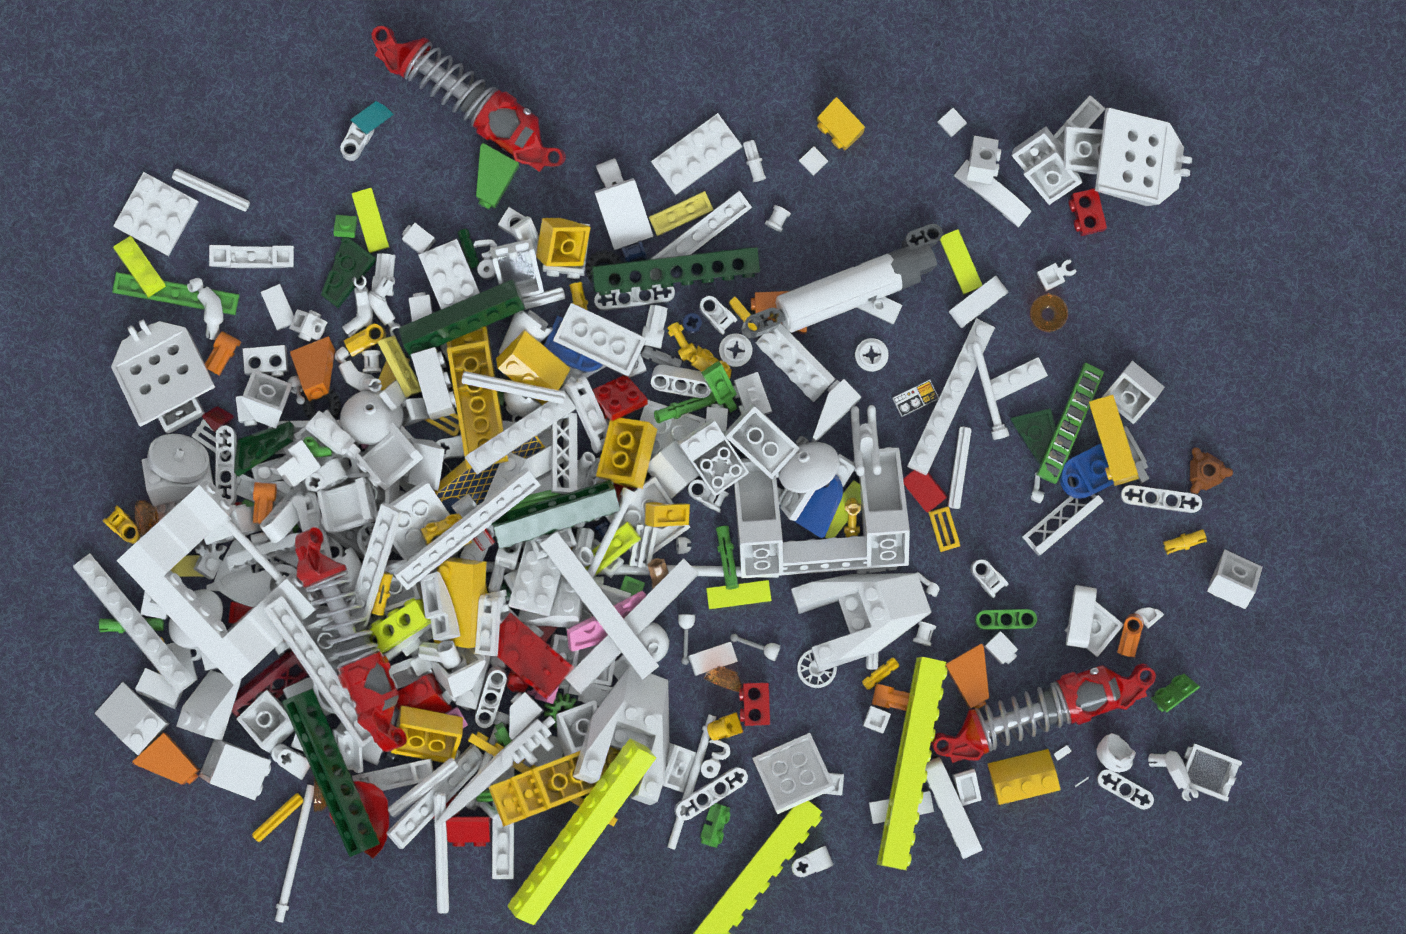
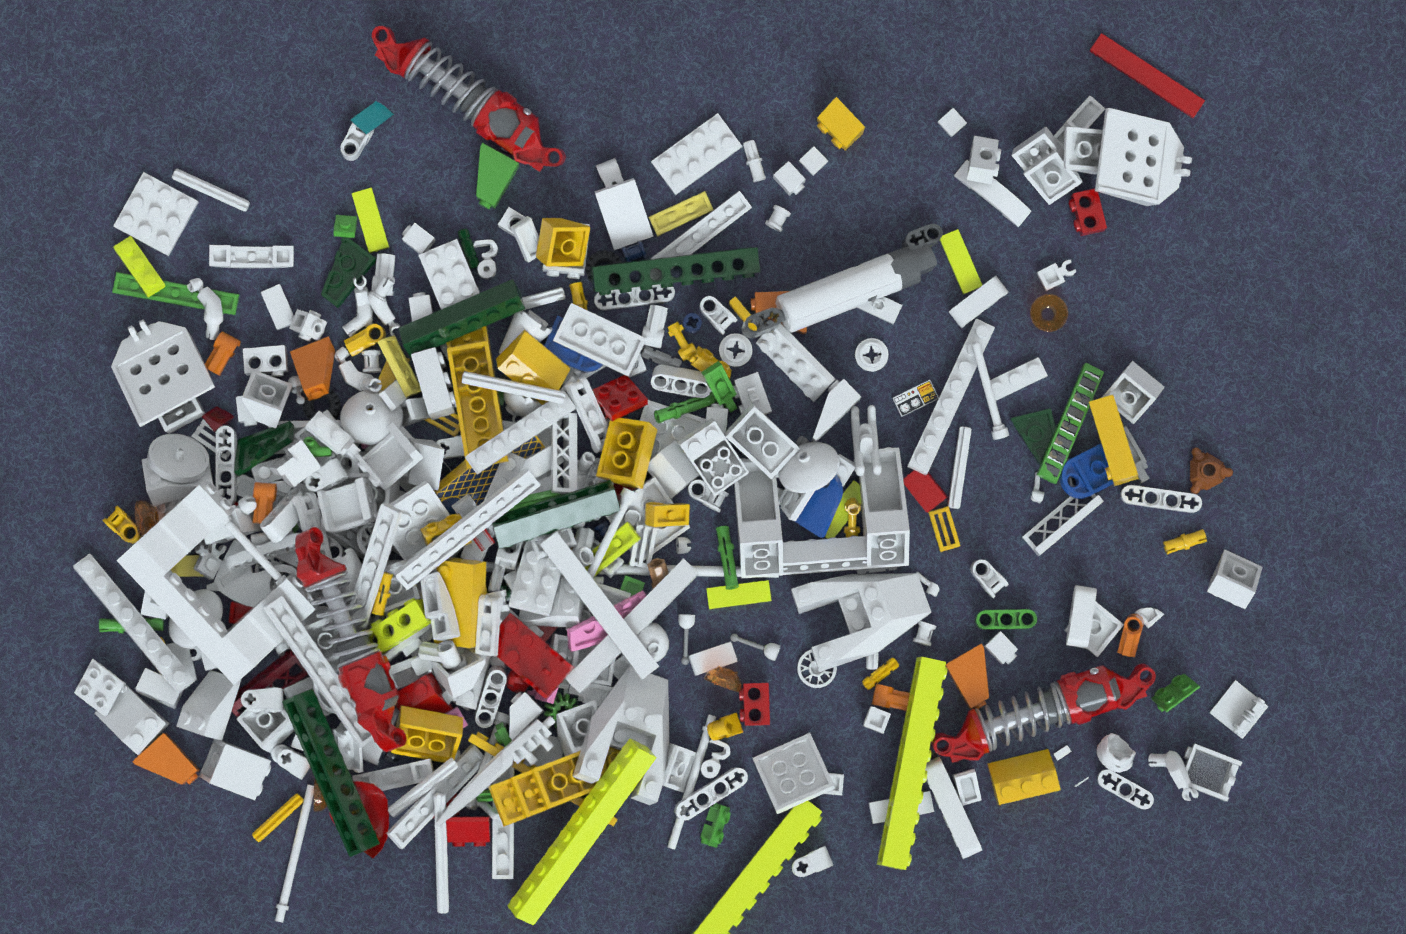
(100, 687): none -> white hinge
(247, 504): none -> white hinge
(266, 700): none -> white piece
(518, 263): window -> none
(789, 179): none -> white brick
(1147, 75): none -> red tile
(1239, 709): none -> white hinge

